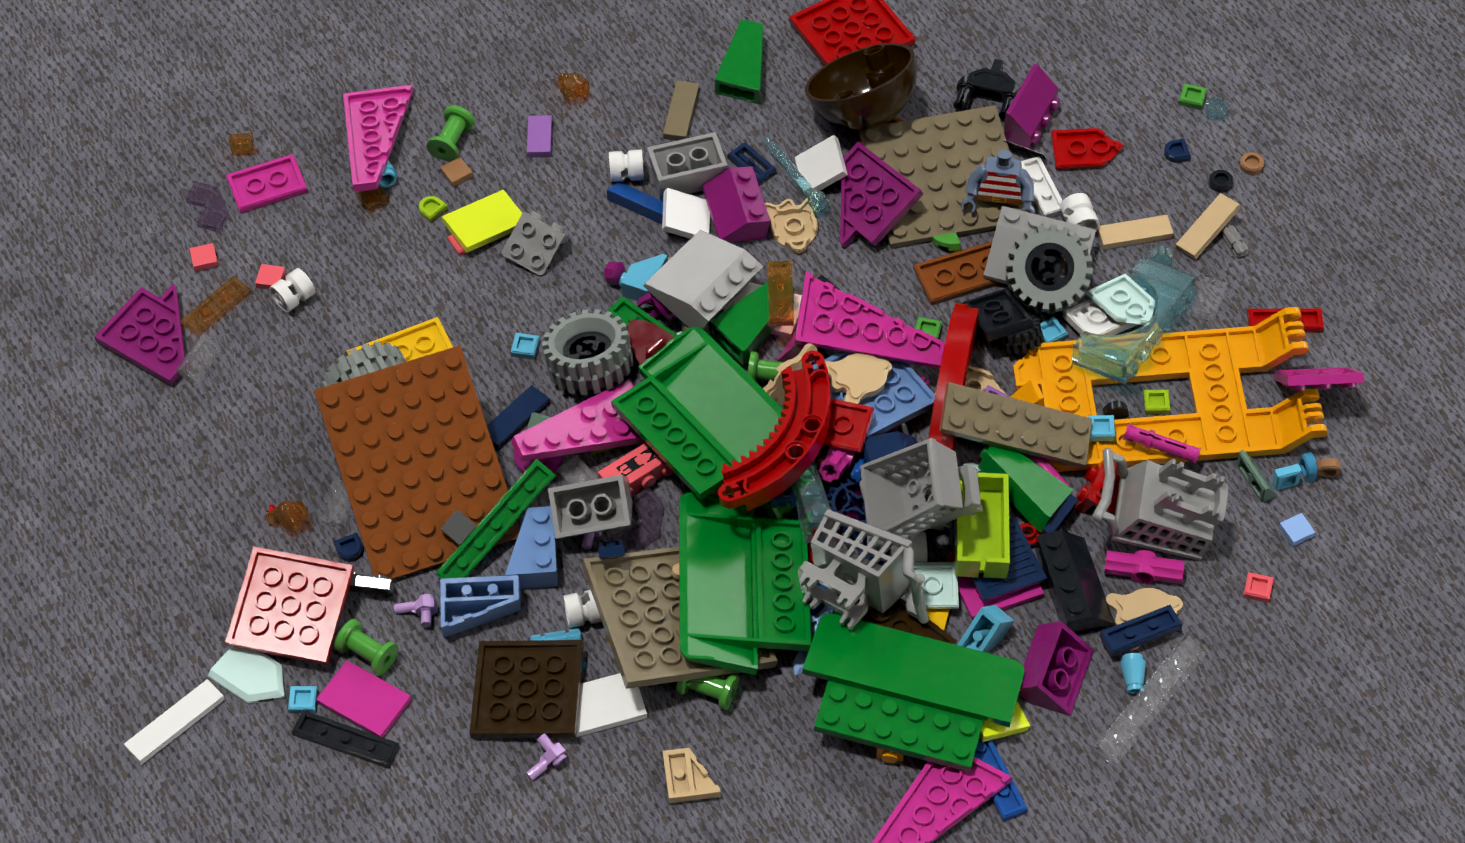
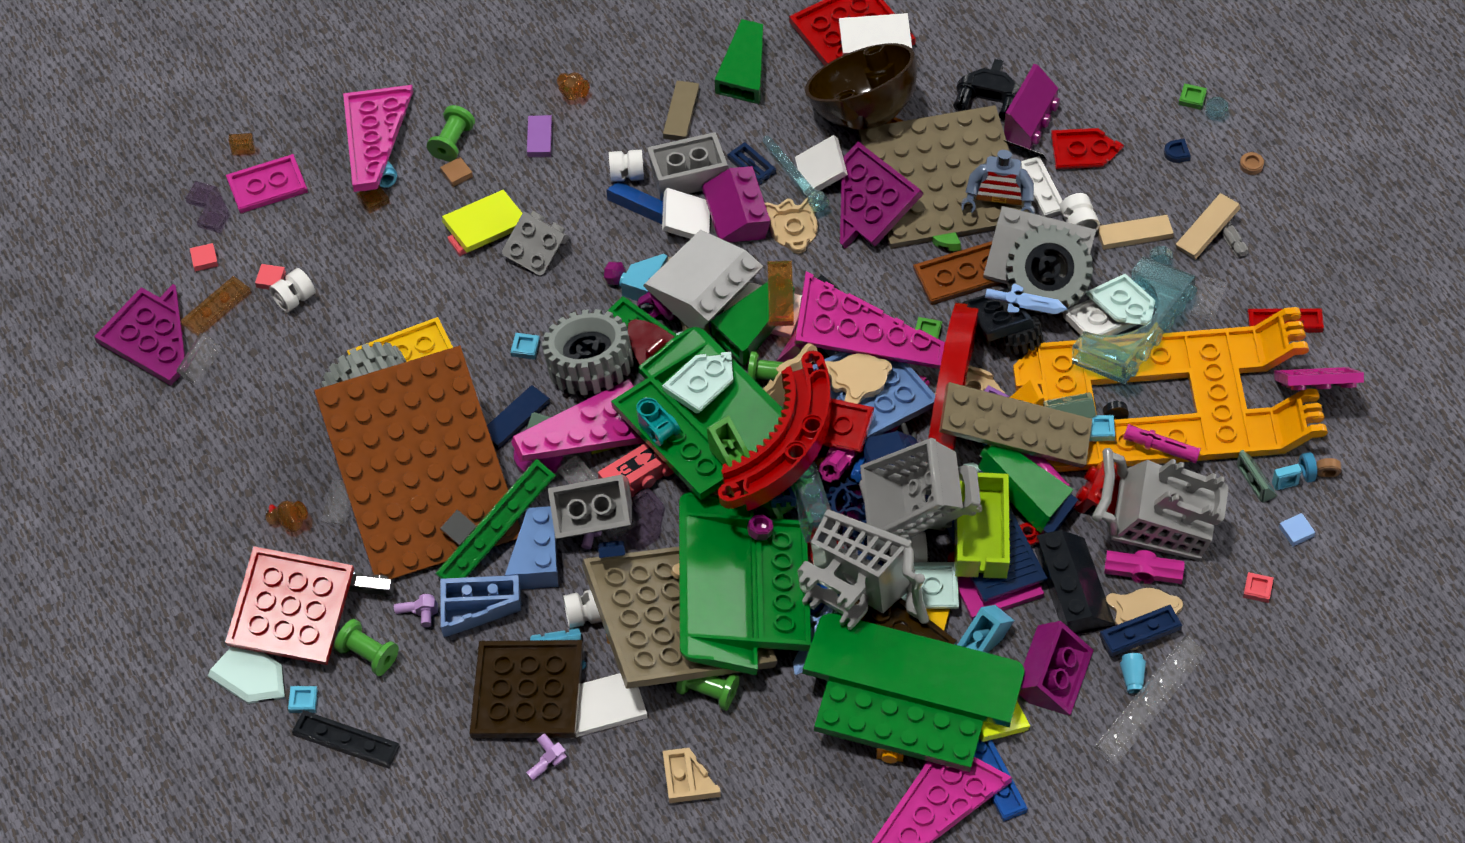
(174, 722): white tile -> none
(349, 547): dark blue tile -> none
(363, 699): dark pink tile -> none
(432, 208): lime tile -> none
(656, 421): none -> teal piece
(700, 380): none -> light aqua tile
(726, 441): none -> bright green slope
(760, 527): none -> magenta tile
(874, 30): none -> white tile
(1026, 301): none -> light blue sword
(1053, 331): medium azure tile -> none
(1077, 404): none -> sand green slope
(1156, 401): lime tile -> none
(1220, 181): black tile -> none

